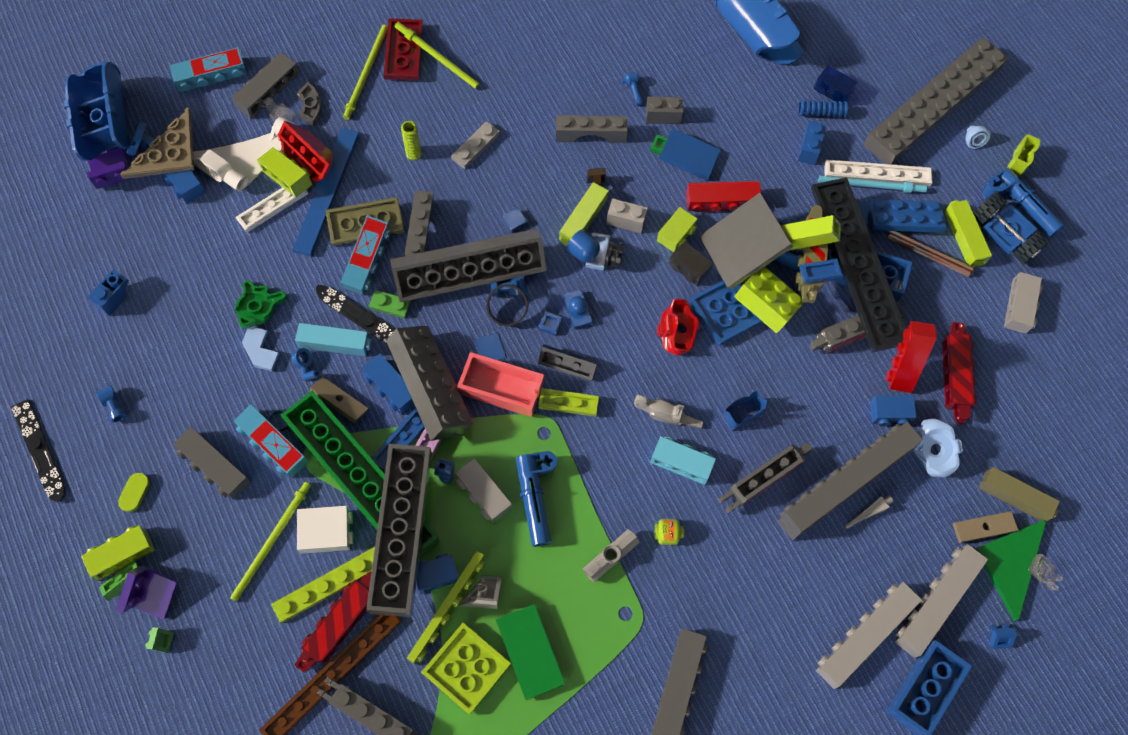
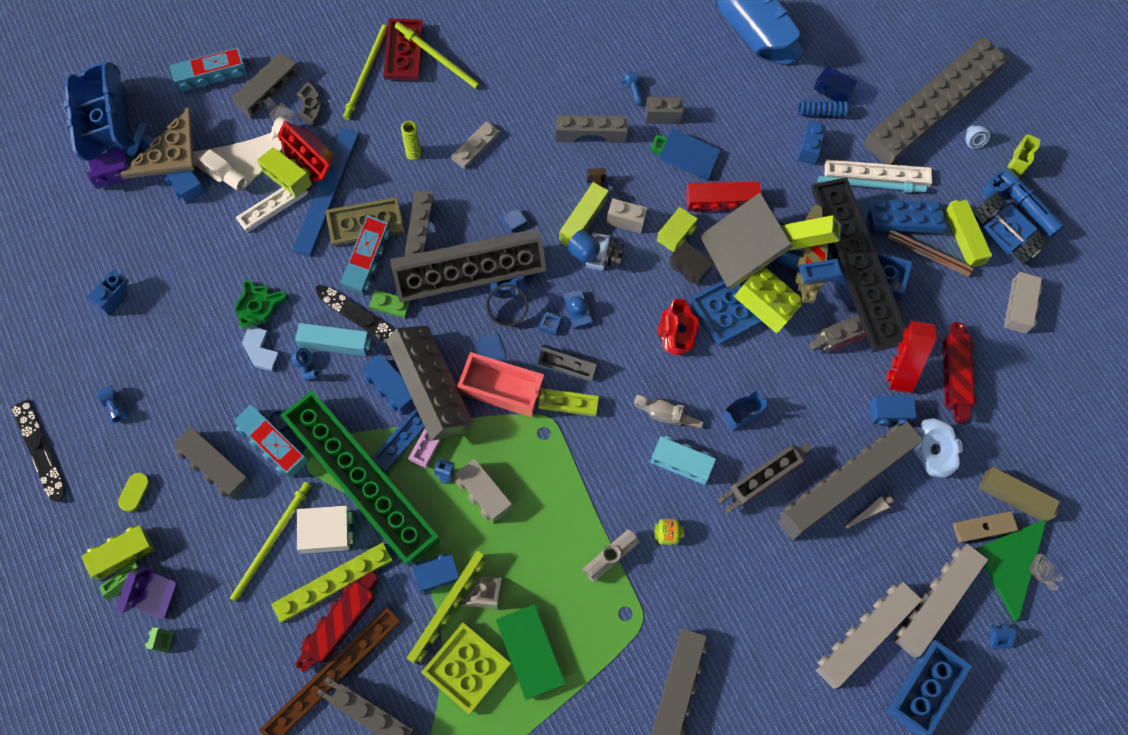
(339, 400): dark tan tile -> none
(399, 531): dark grey brick -> none
(529, 474): blue piece -> none

